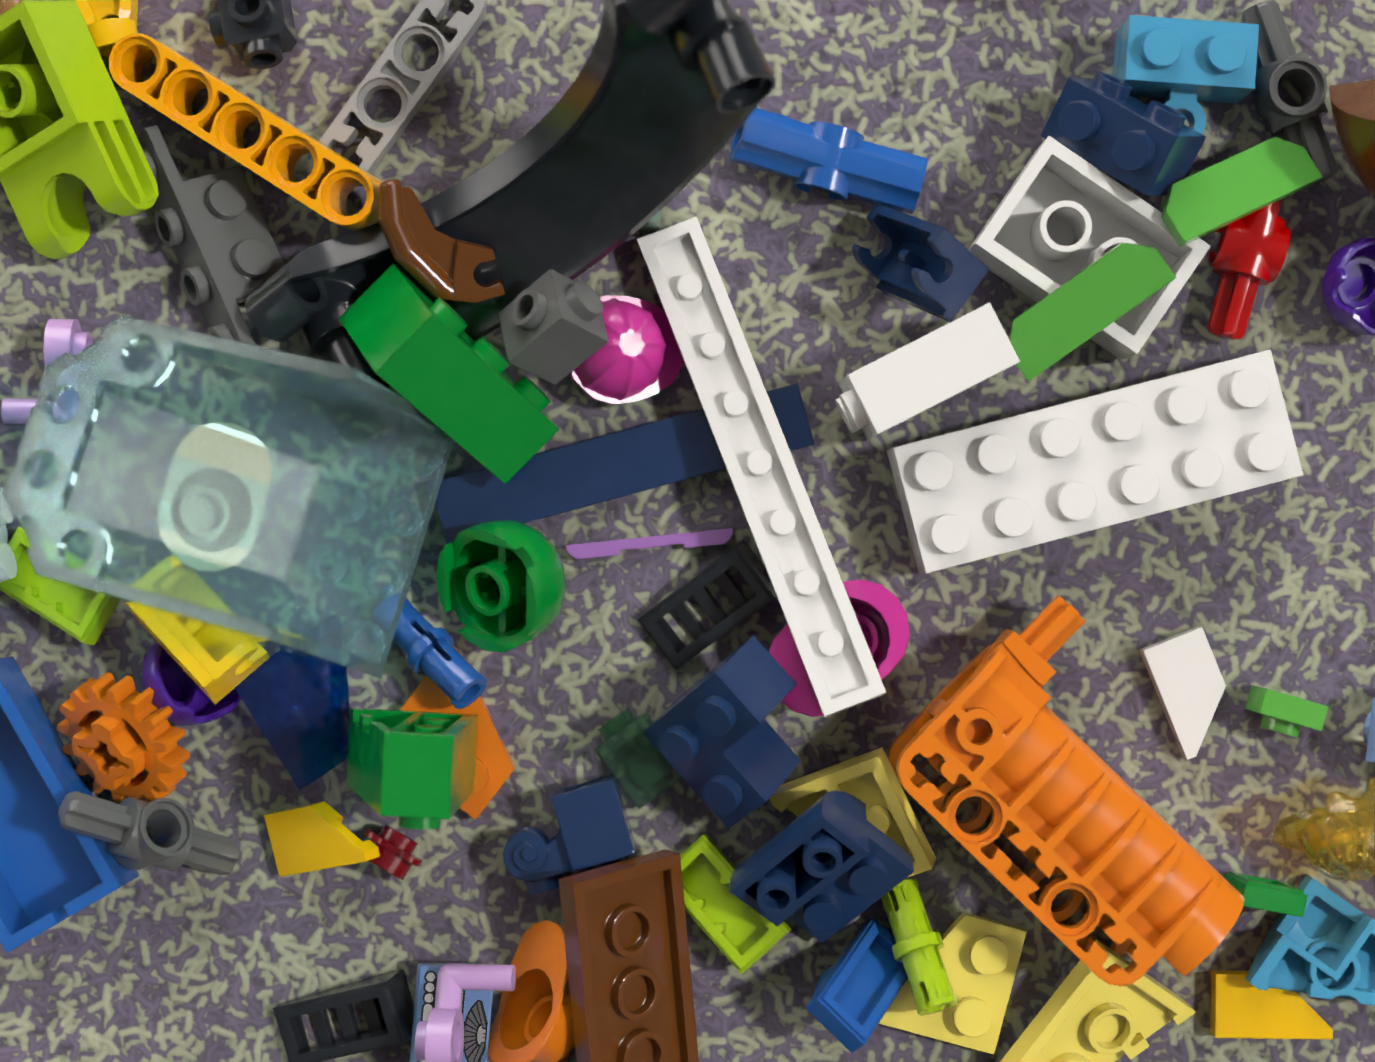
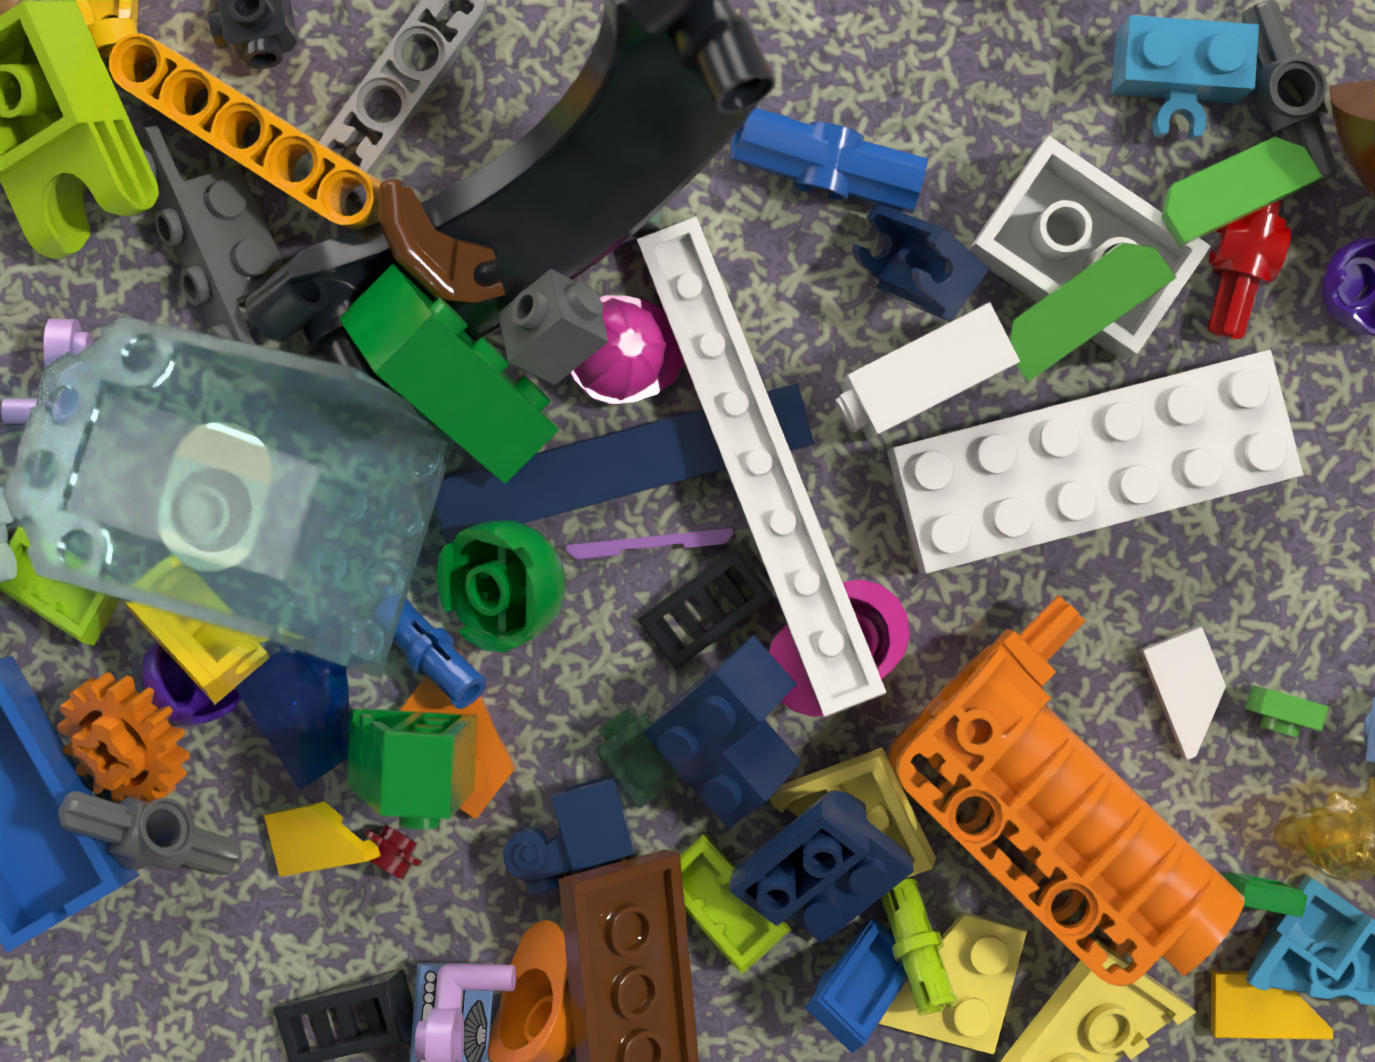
(1123, 135): dark blue brick -> none

